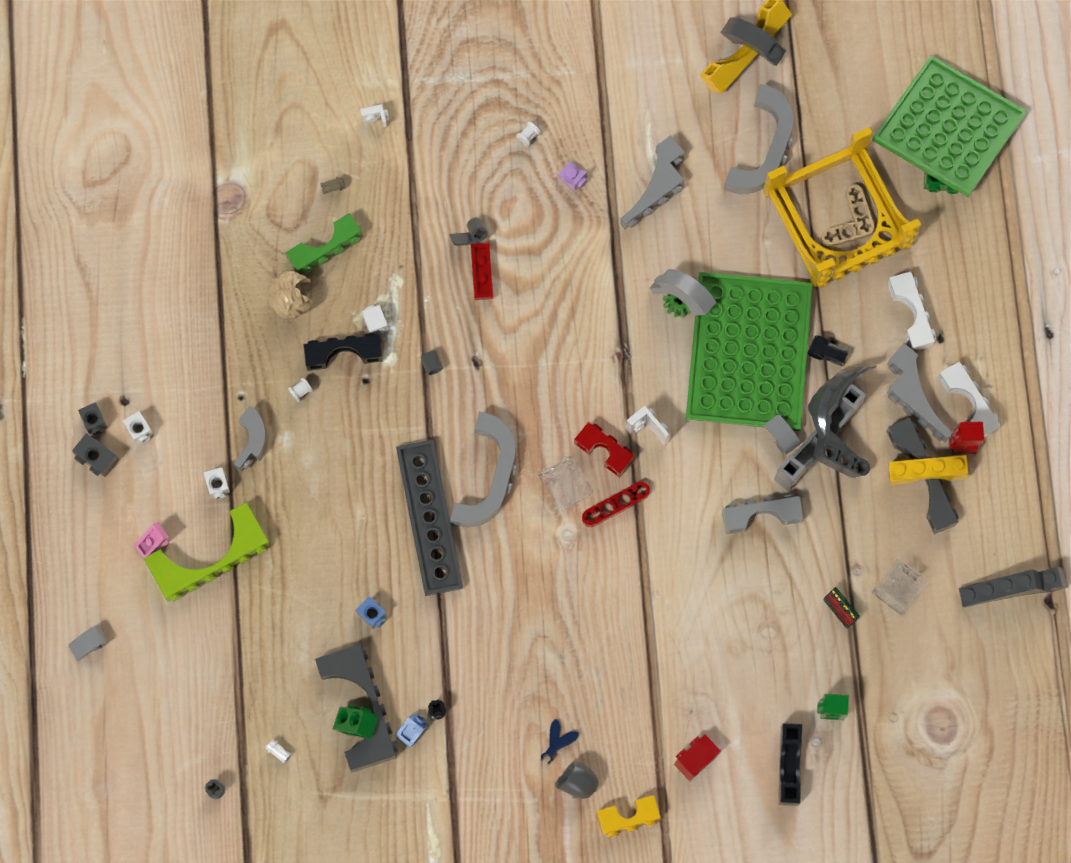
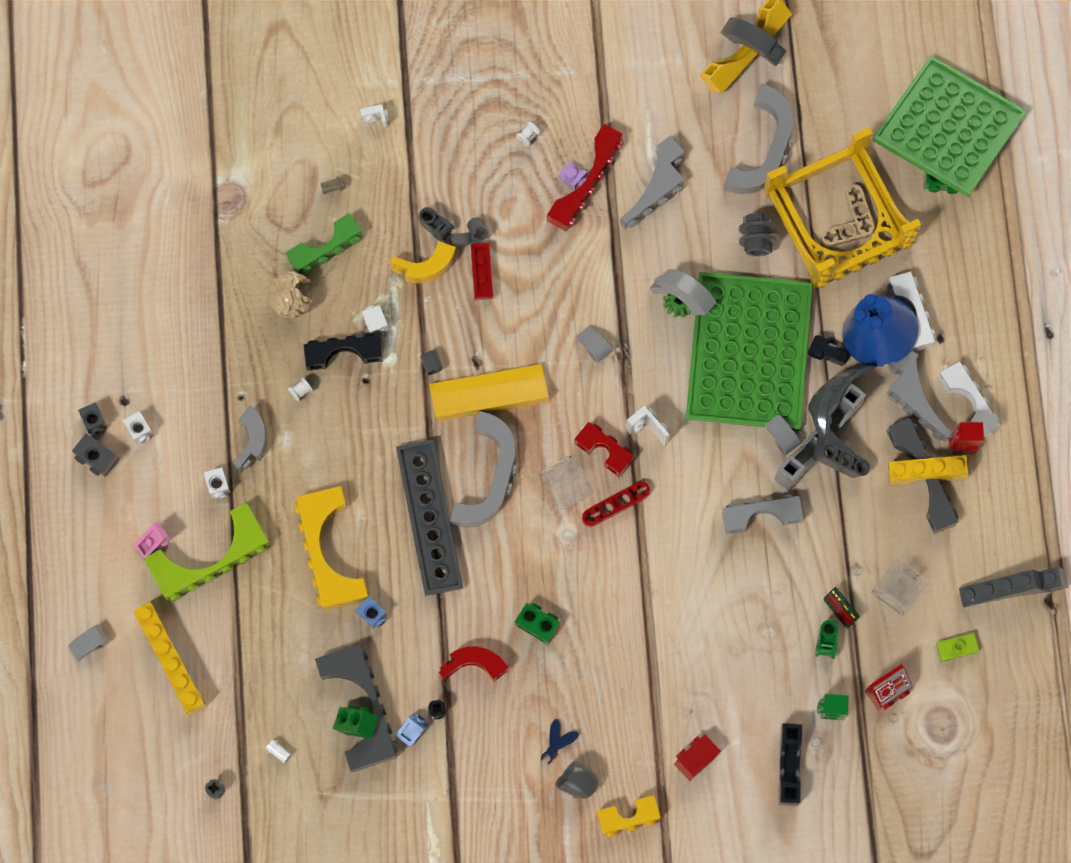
(169, 659): none -> yellow arch
(315, 512): none -> yellow arch
(429, 269): none -> yellow arch
(437, 226): none -> dark grey piece
(474, 656): none -> red arch
(489, 393): none -> yellow arch
(534, 627): none -> green brick
(566, 208): none -> red arch
(594, 343): none -> light grey panel
(757, 233): none -> dark grey piece
(827, 641): none -> green piece
(880, 330): none -> blue cone
(889, 687): none -> red slope
(957, 647): none -> lime plate

